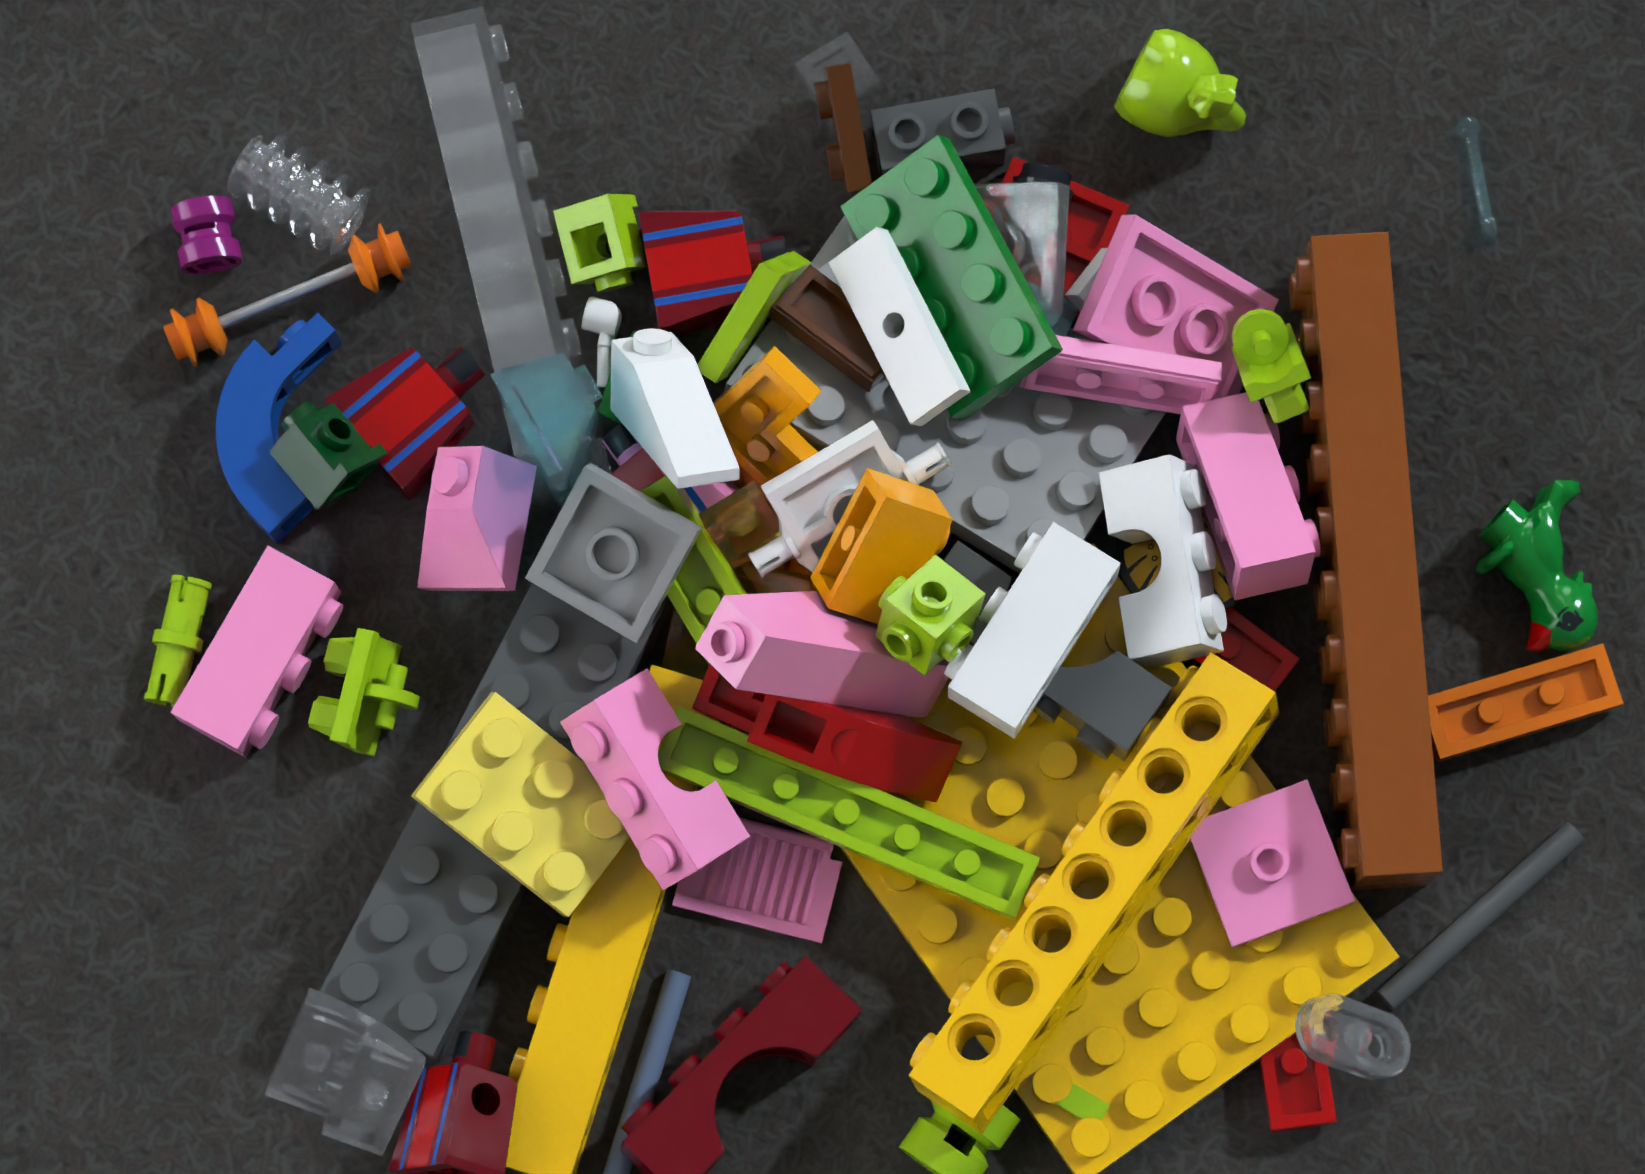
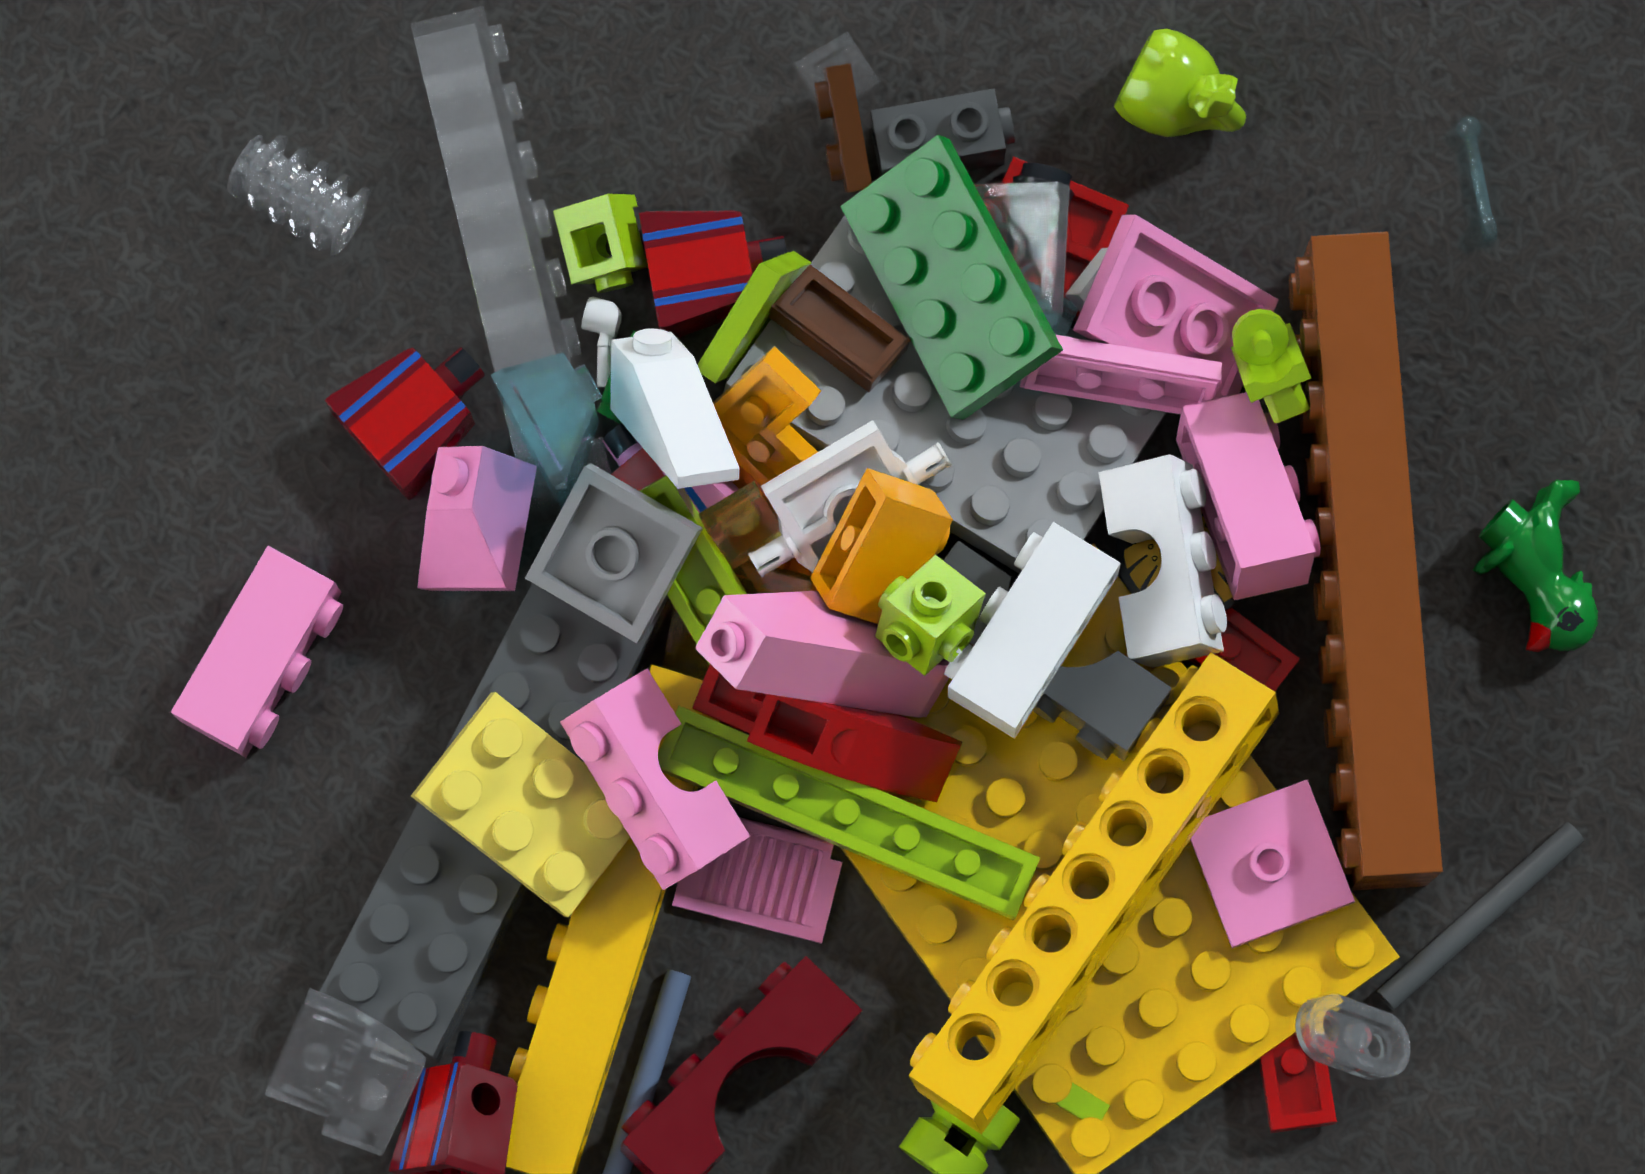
(177, 639): lime pin -> none
(206, 235): magenta wheel -> none
(206, 329): orange axle -> none
(250, 423): blue arch -> none
(324, 453): dark green brick -> none
(369, 692): lime hips -> none
(884, 299): white tile -> none
(1522, 702): orange plate -> none

